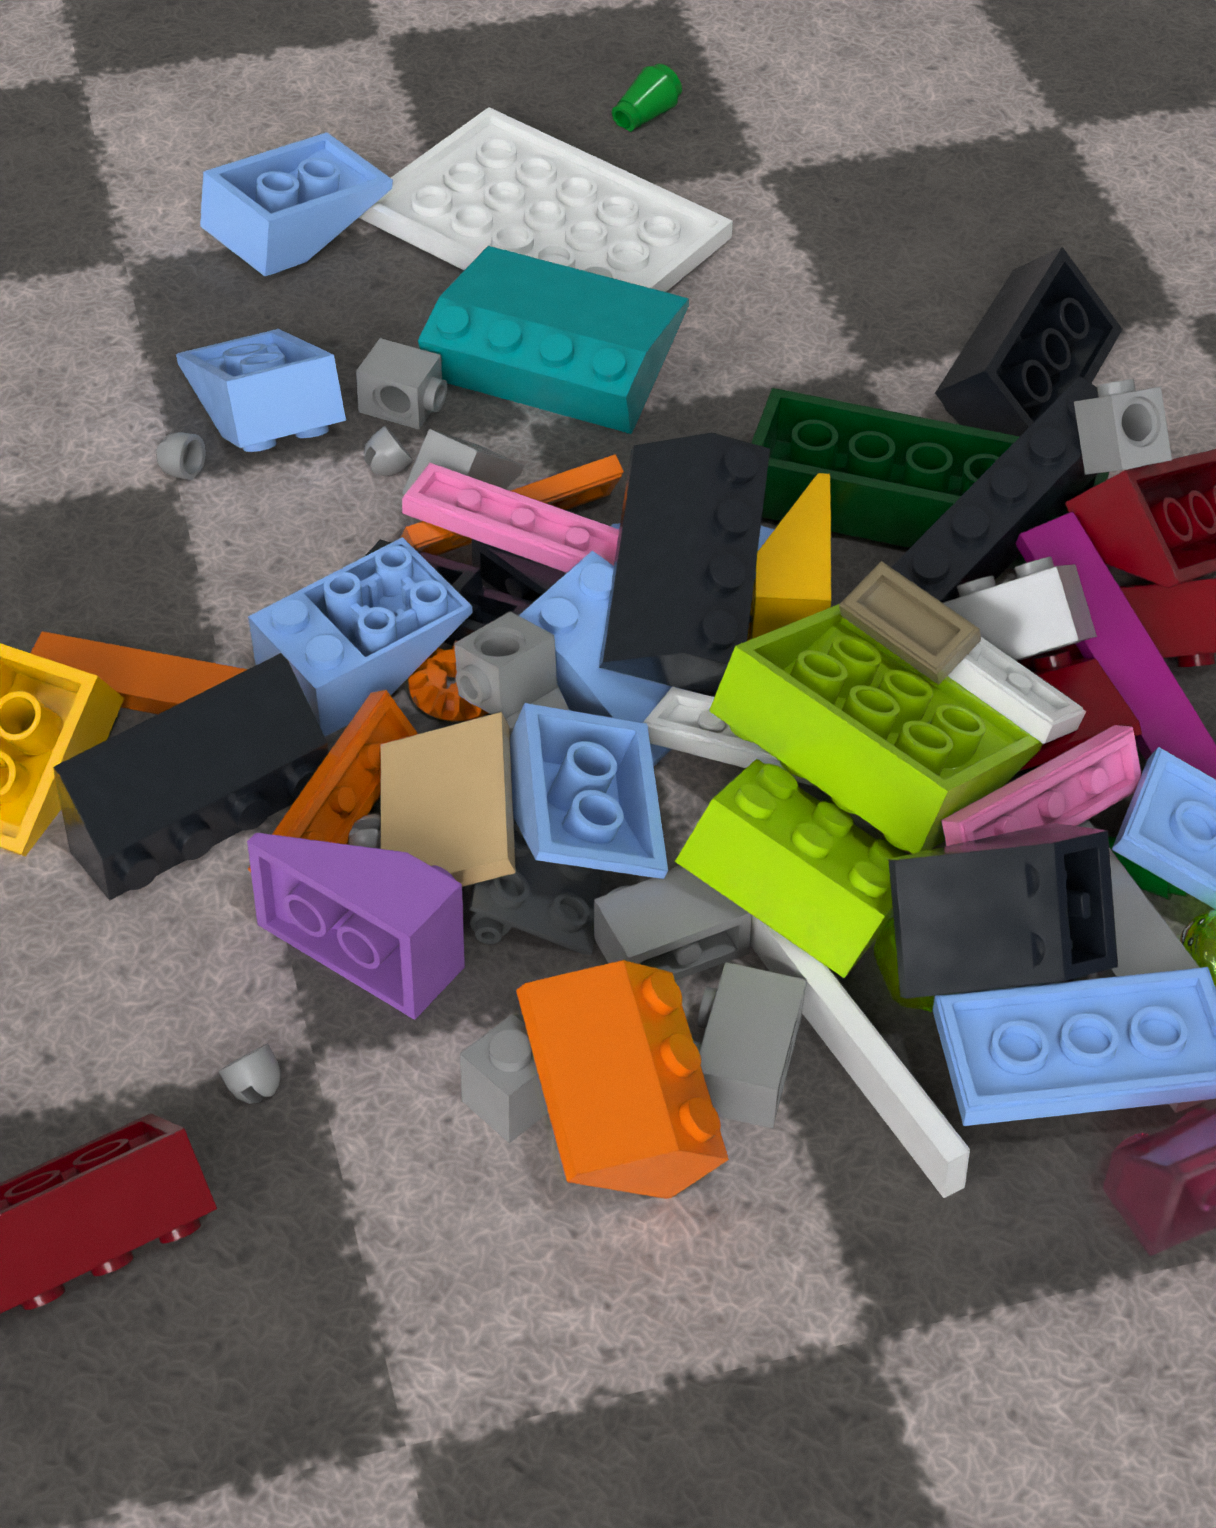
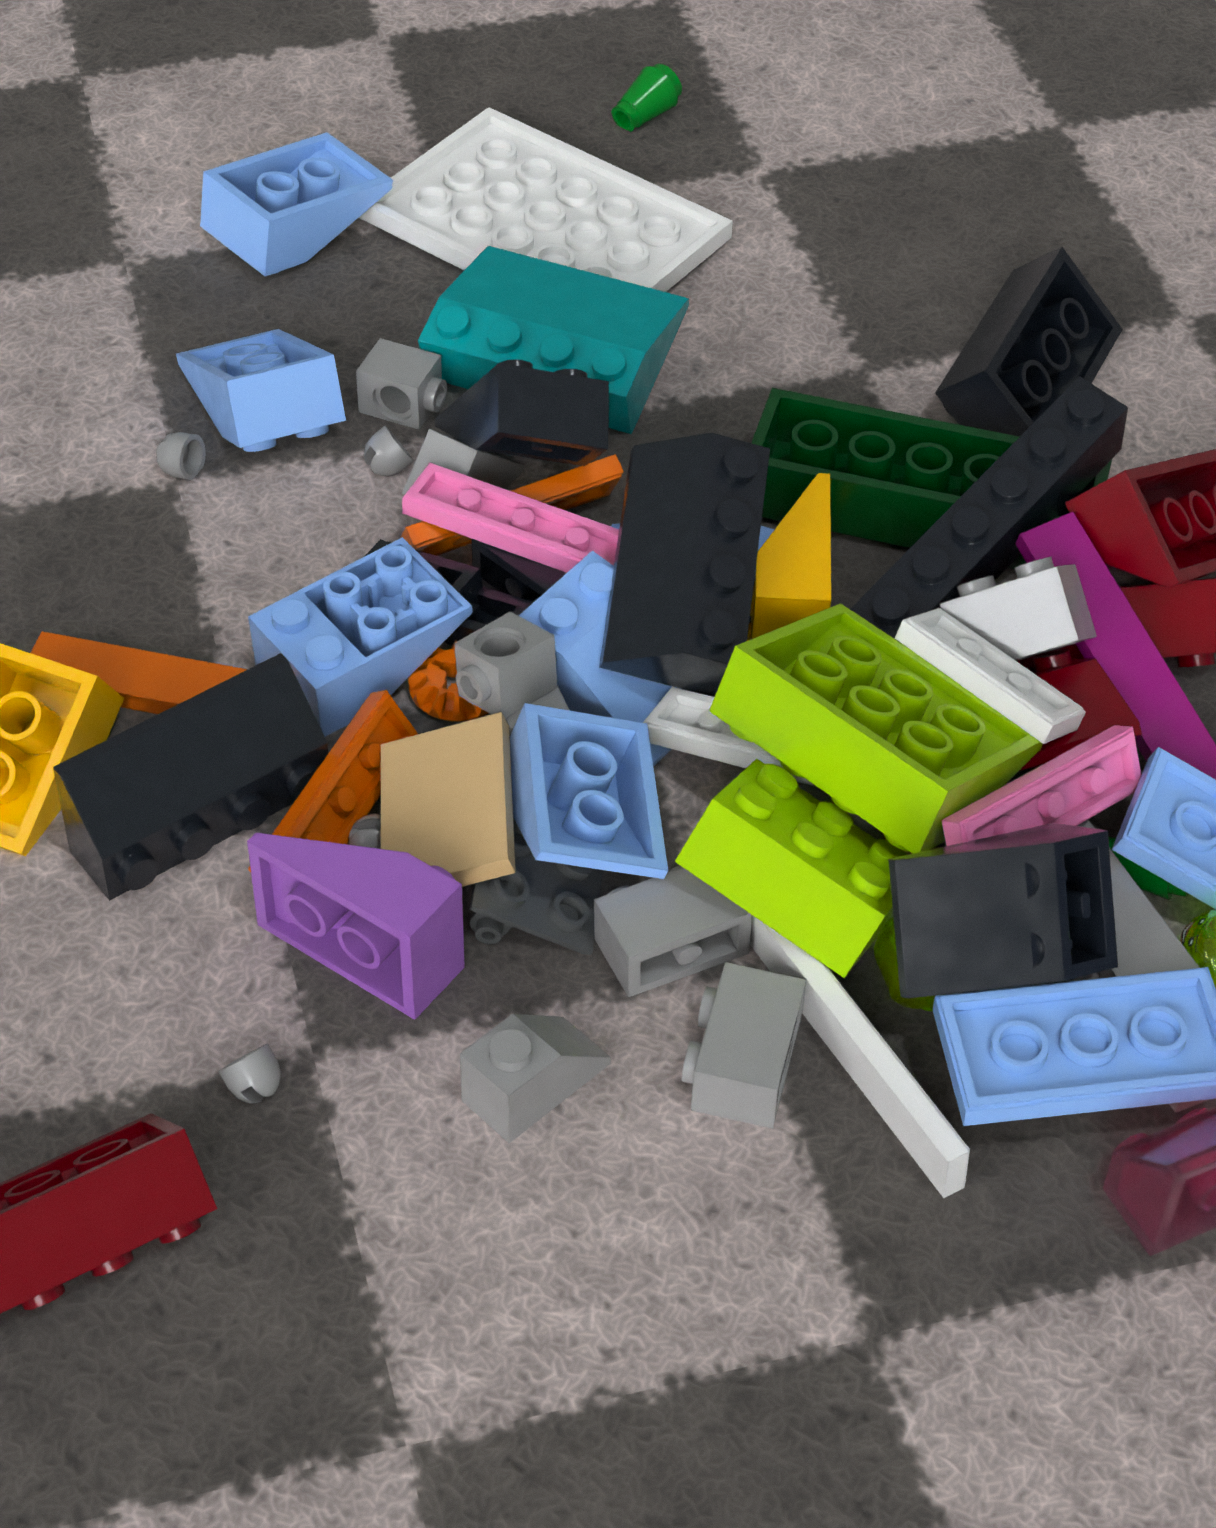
(532, 414): none -> black slope
(622, 1079): orange slope -> none
(910, 622): dark tan tile -> none
(1122, 428): light grey brick -> none

